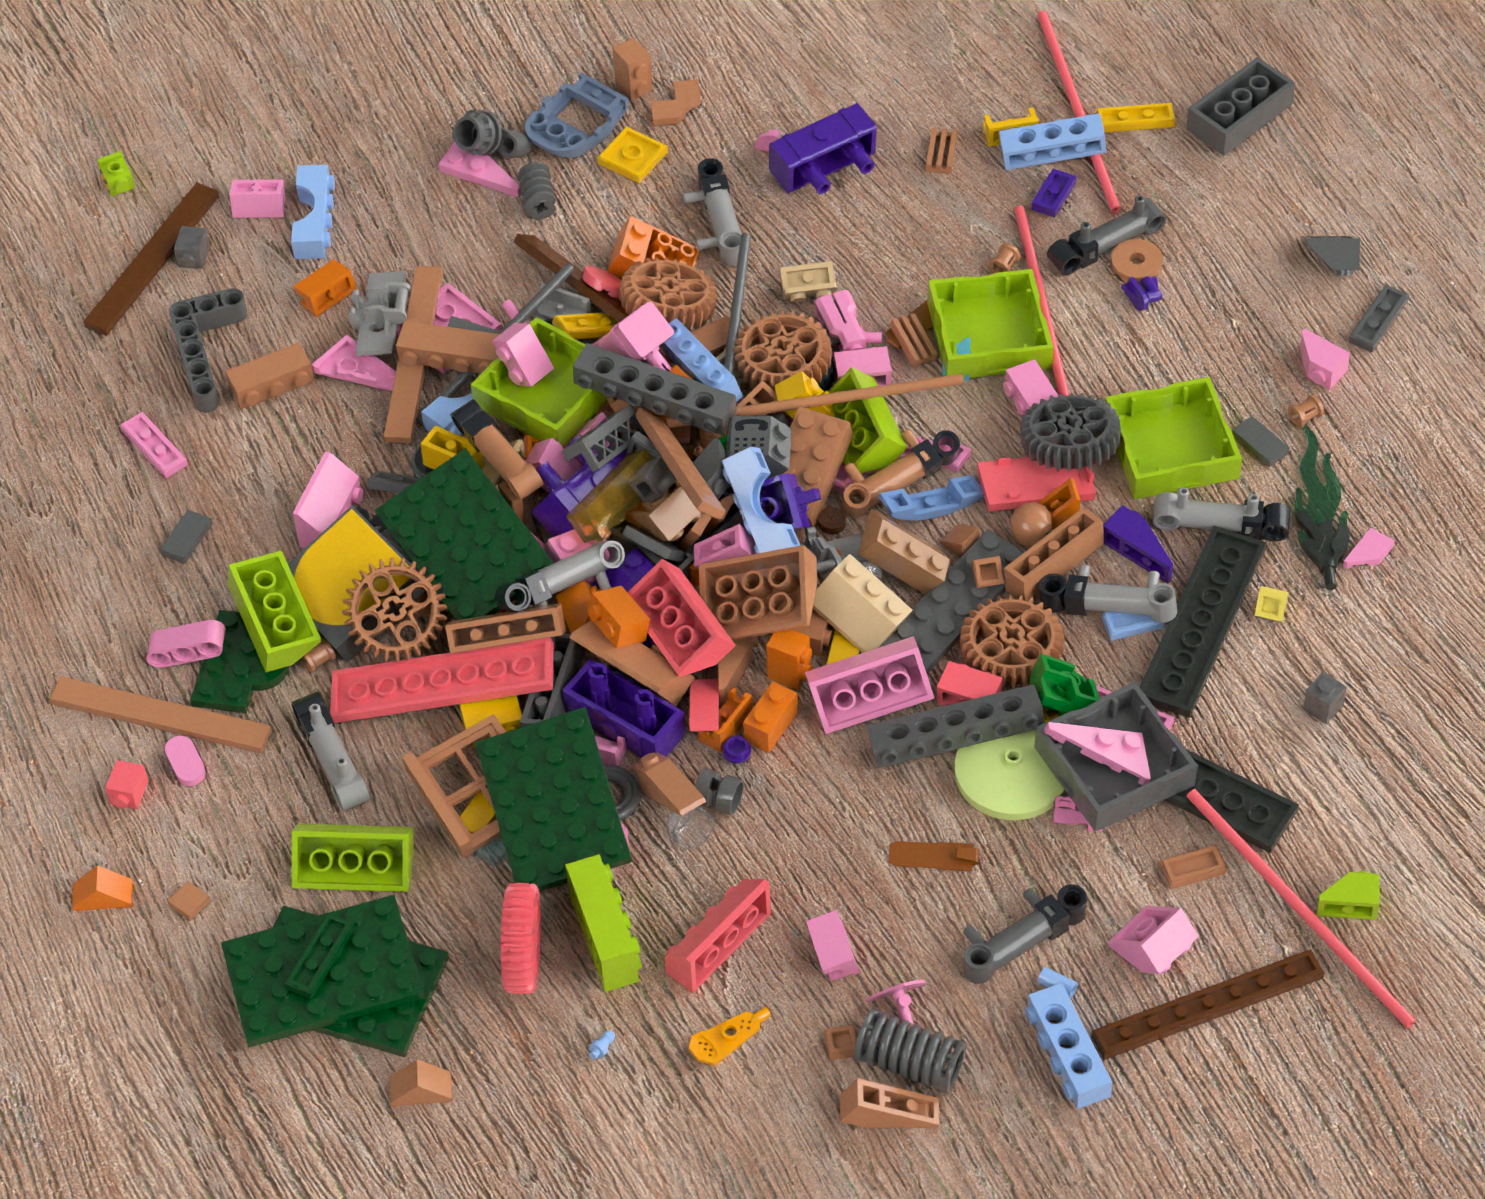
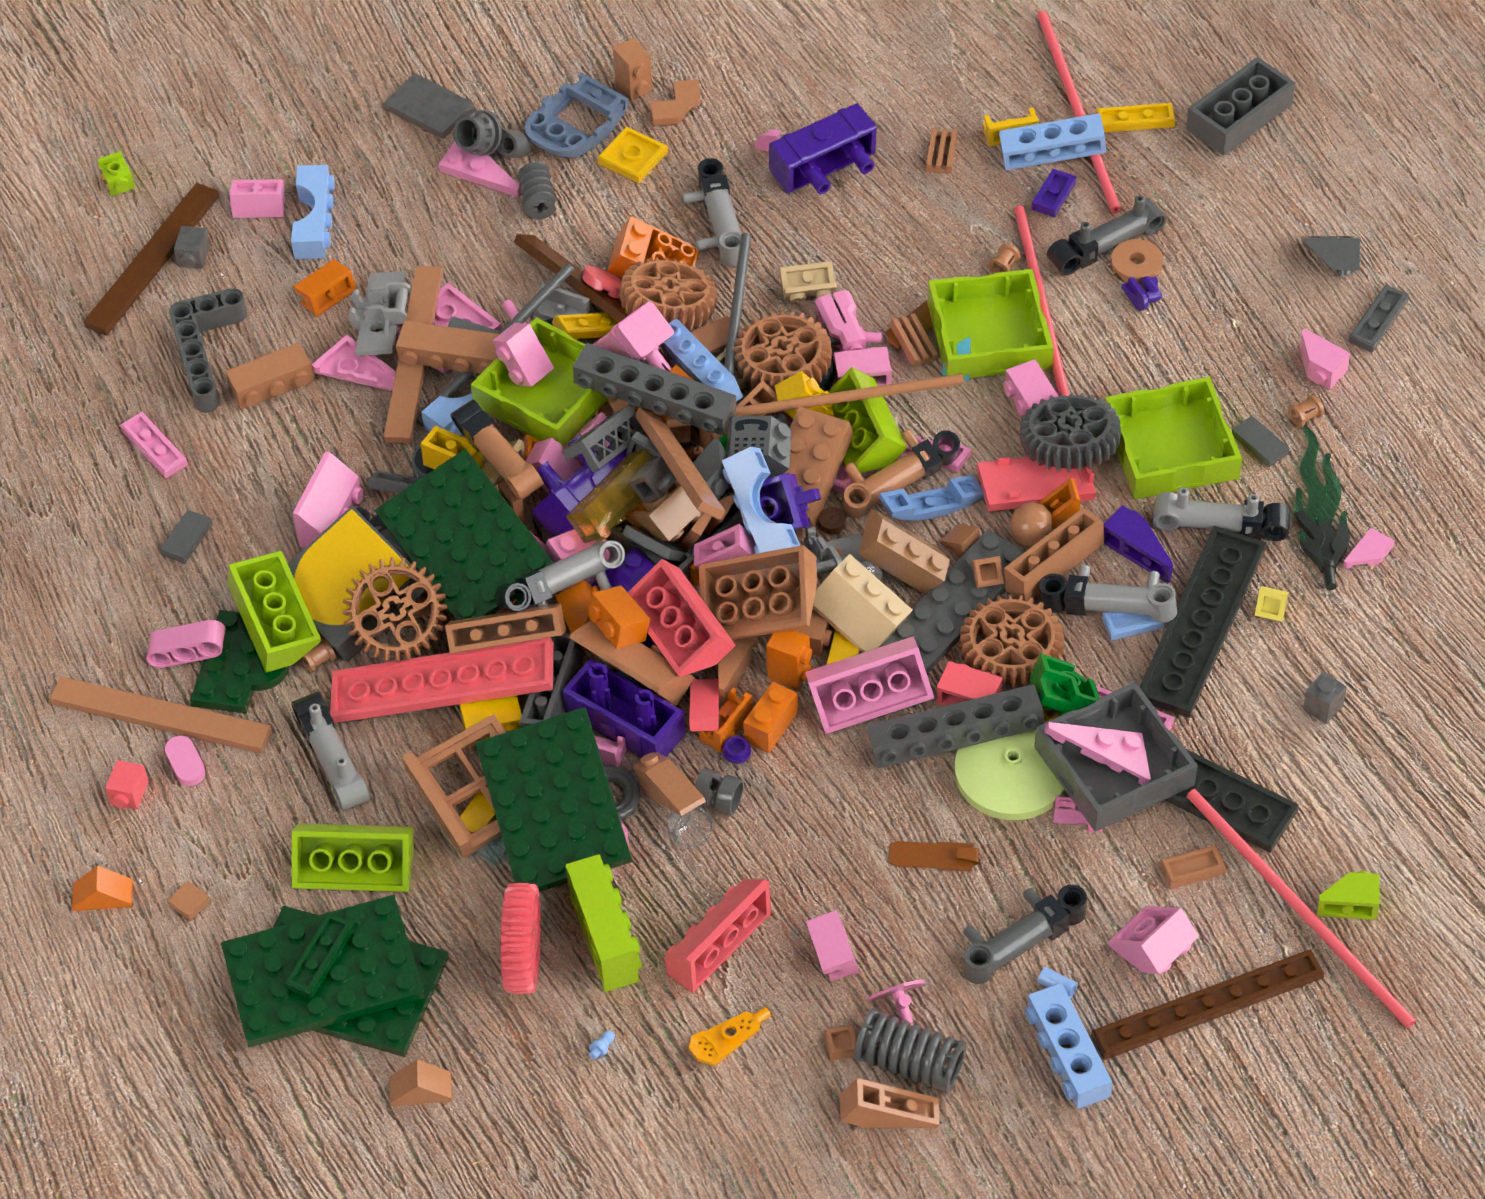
(428, 105): none -> flat silver tile

